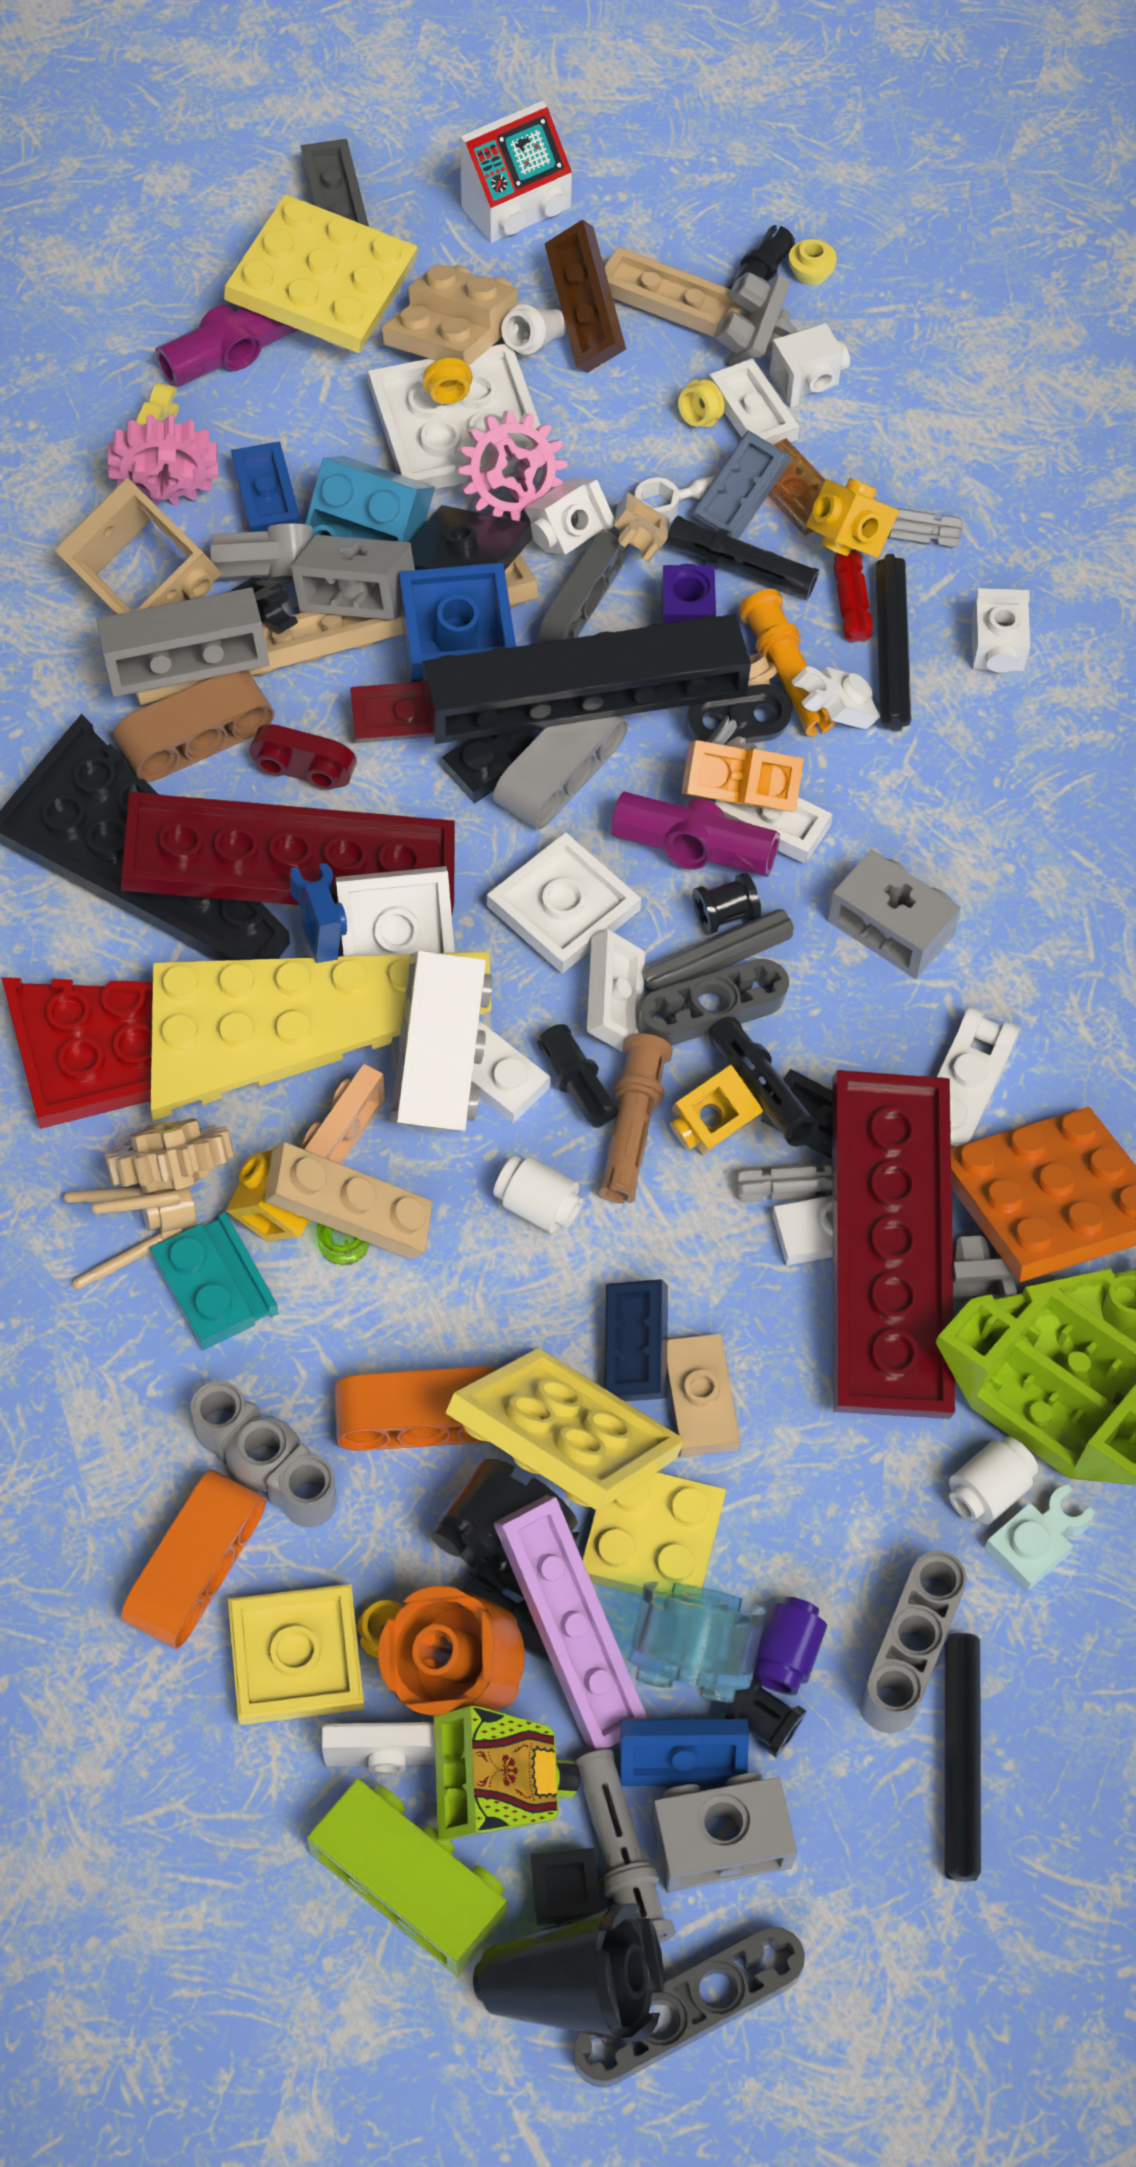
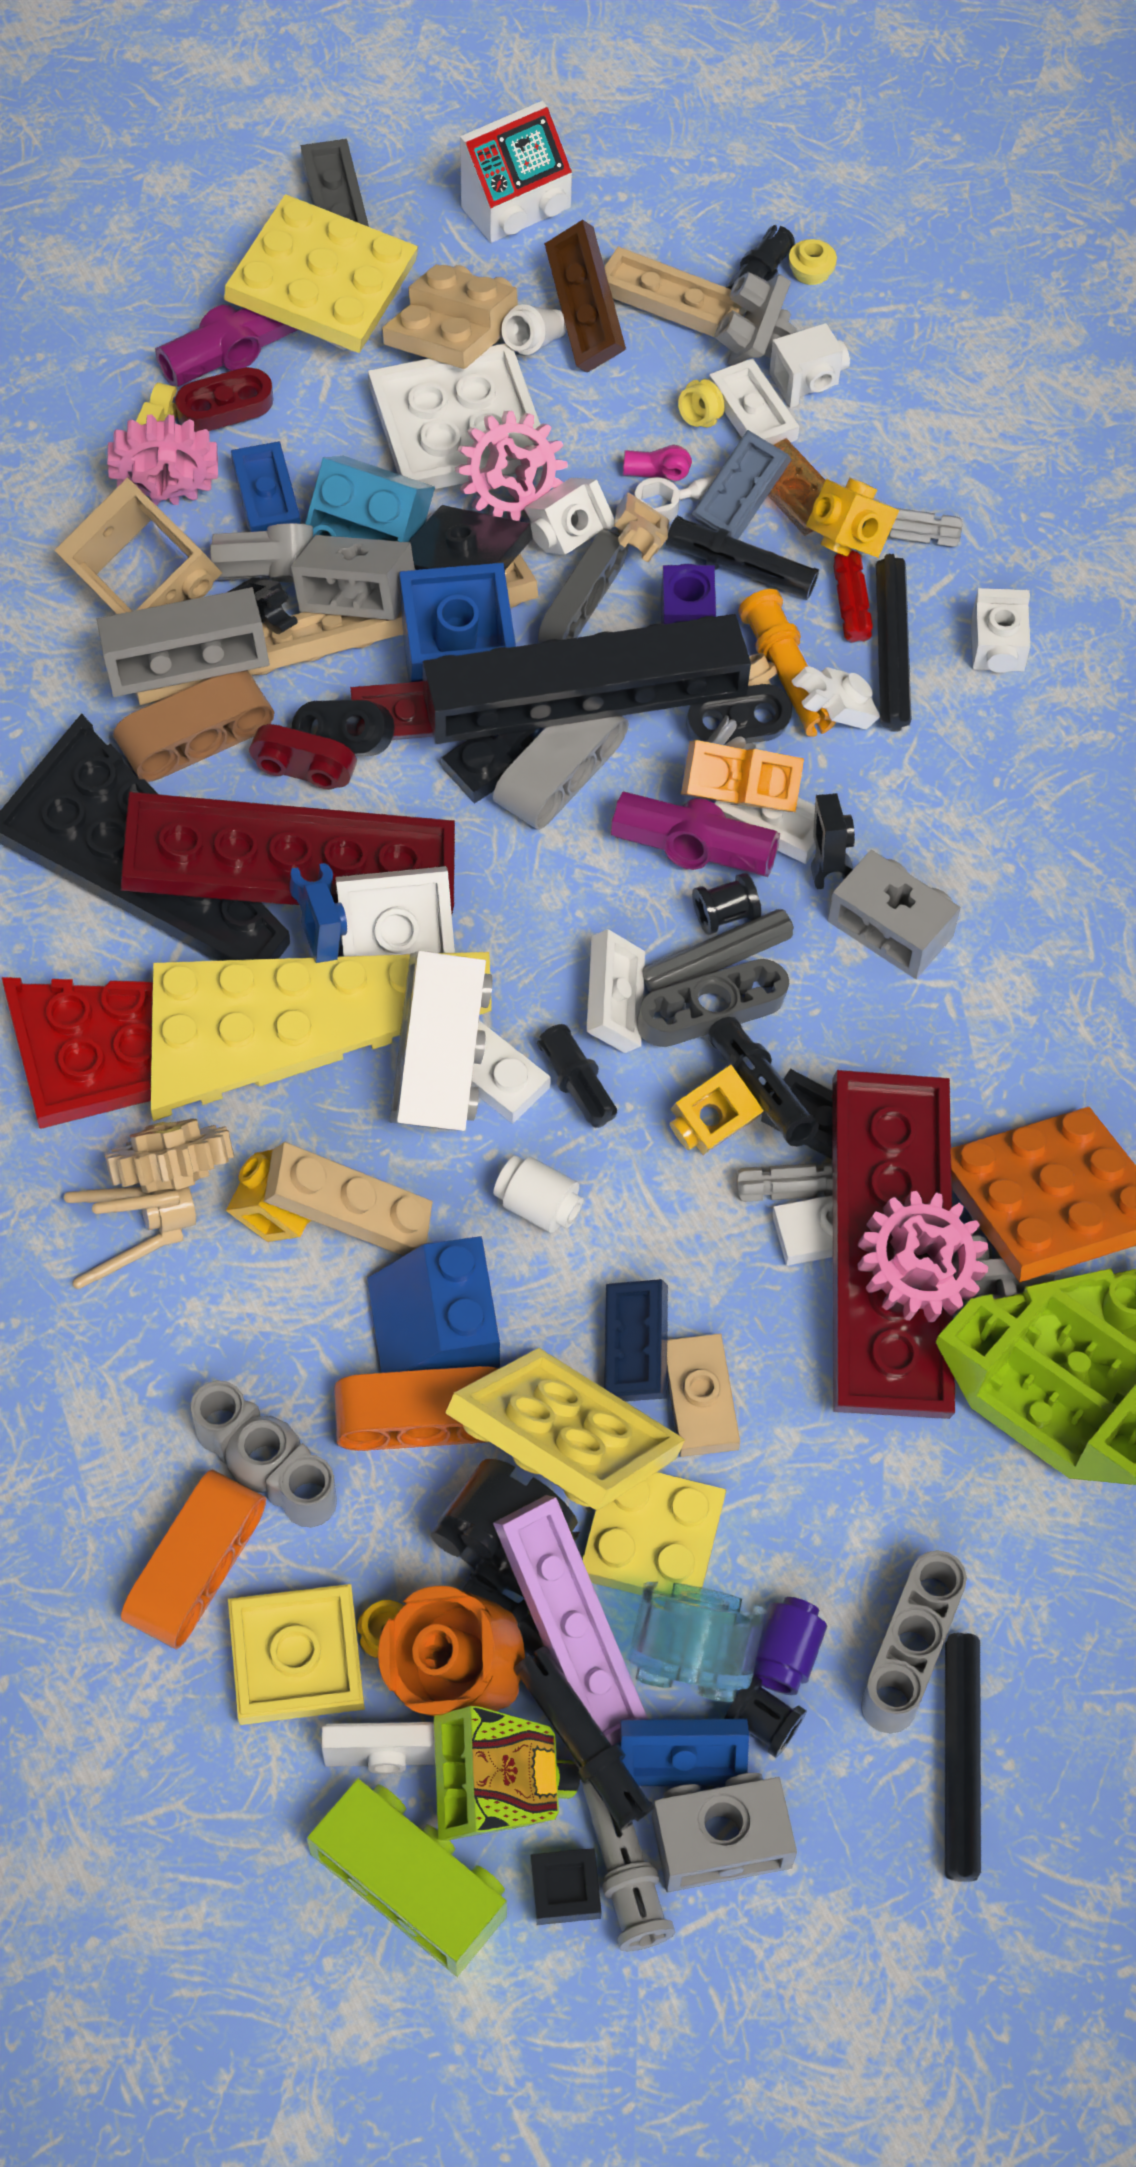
(213, 1281): teal plate -> none
(225, 399): none -> dark red plate
(339, 722): none -> black plate
(340, 1254): clear neon green bush -> none
(351, 1113): light nougat plate -> none
(435, 1309): none -> blue slope
(447, 380): yellow plate -> none
(563, 901): white plate -> none
(578, 1975): black cone -> none
(596, 1757): none -> black pin
(637, 1095): medium nougat pin -> none
(667, 463): none -> dark pink arm
(694, 2014): dark grey beam -> none
(832, 836): none -> black plate
(922, 1230): none -> bright pink gear
(975, 1073): white plate -> none
(992, 1480): white brick -> none
(1035, 1542): light aqua plate -> none

